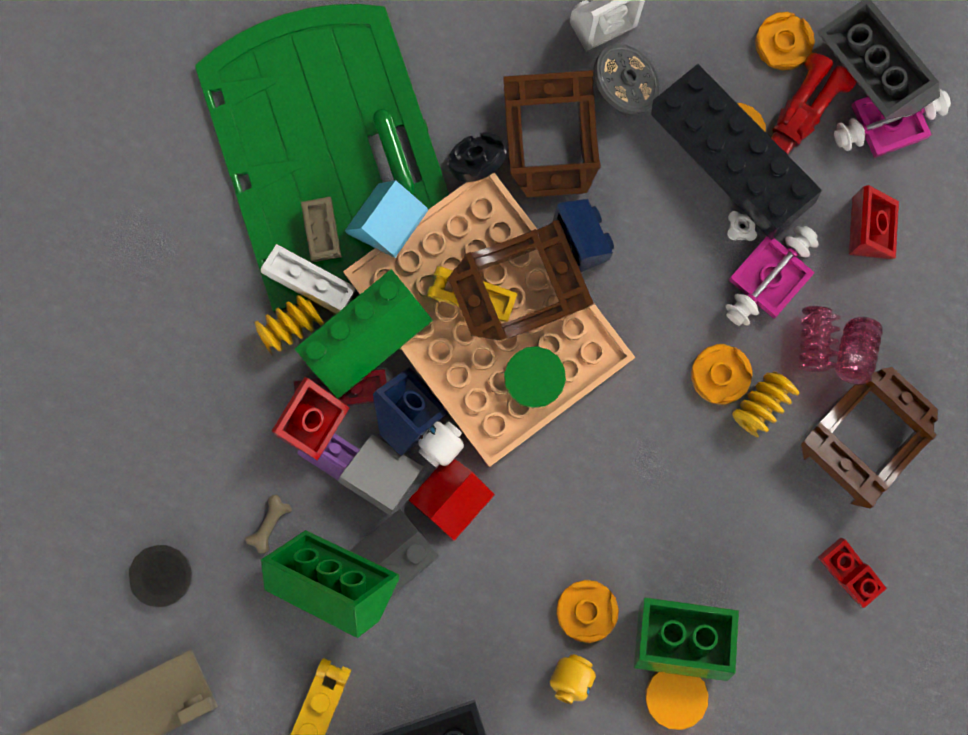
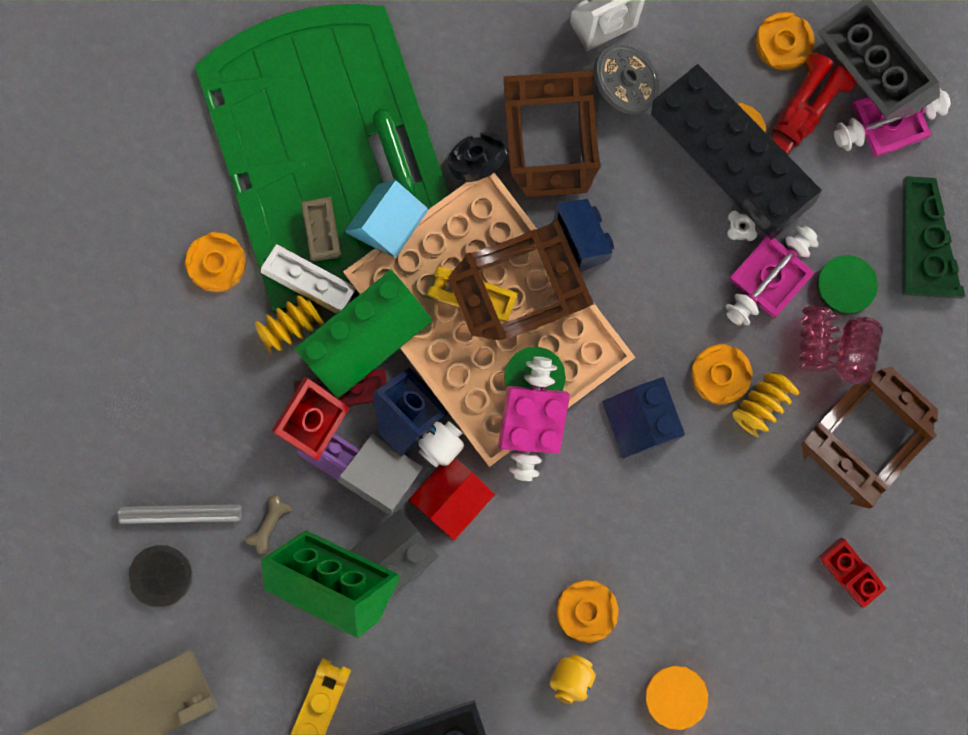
(180, 514): none -> light grey axle
(215, 262): none -> light orange tile
(533, 419): none -> dark pink plate
(643, 417): none -> dark blue slope
(686, 639): green brick -> none
(847, 284): none -> green tile
(873, 224): red slope -> none
(926, 246): none -> dark green wing

